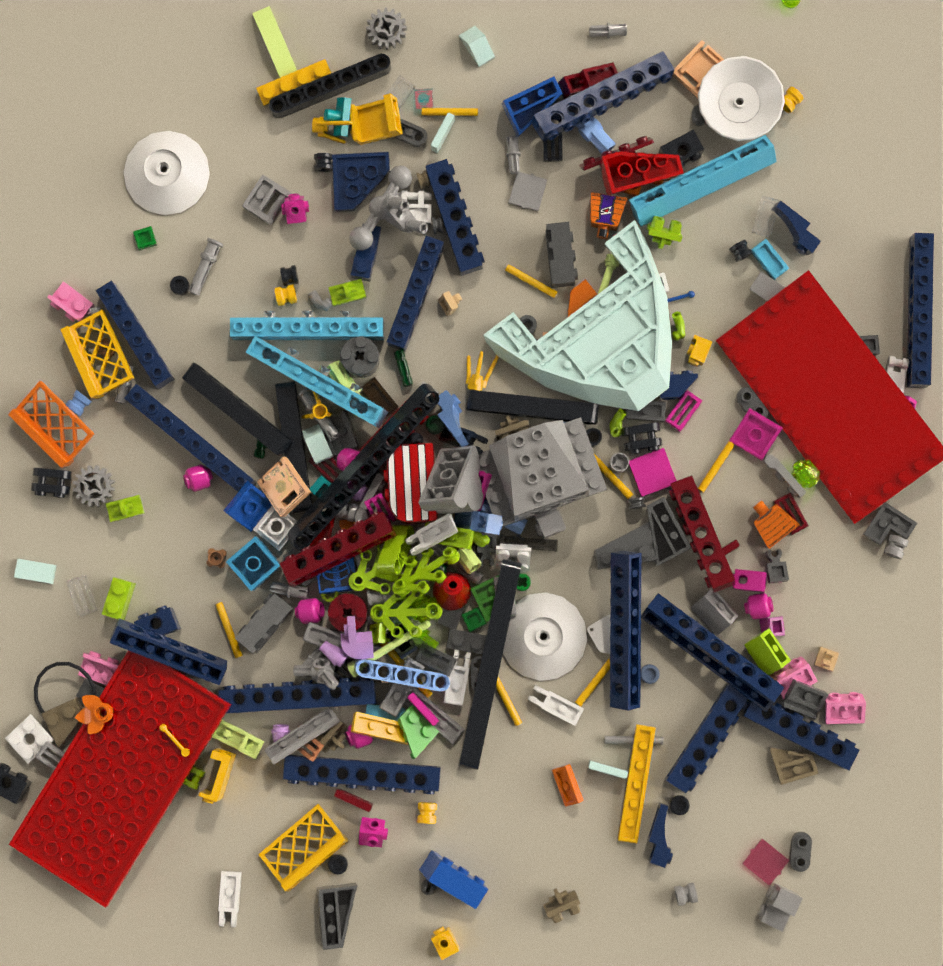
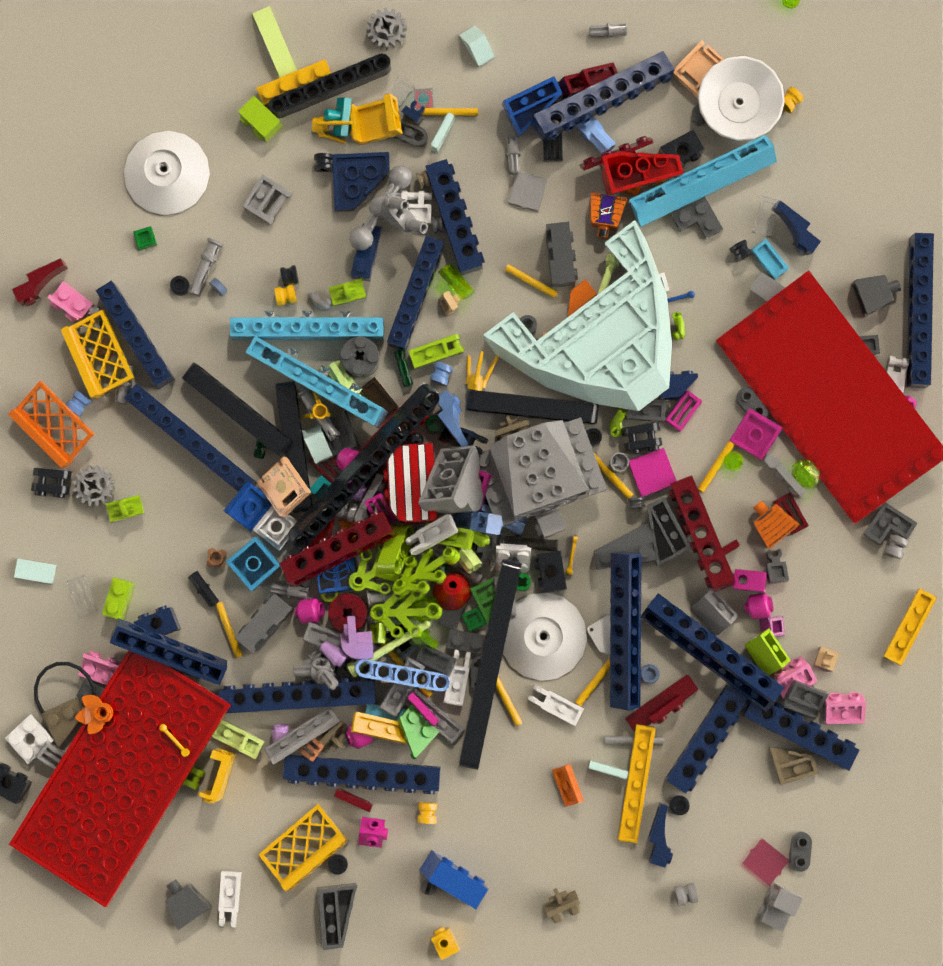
(29, 291): none -> dark red slope
(185, 903): none -> dark grey torso
(197, 478): dark pink head -> none
(203, 589): none -> black axle
(218, 286): none -> sand blue tile
(260, 119): none -> lime brick
(295, 215): dark pink brick -> none
(412, 113): none -> dark blue tile
(435, 351): none -> lime plate
(441, 373): none -> medium blue wheel
(456, 281): none -> clear neon green plate
(554, 560): none -> black brick
(569, 571): none -> yellow hinge
(662, 704): none -> dark red bracket
(663, 235): lime hips -> none
(698, 350): yellow brick -> none
(700, 213): none -> dark grey plate
(733, 460): none -> clear neon green plate
(874, 293): none -> dark grey torso
(909, 626): none -> yellow plate

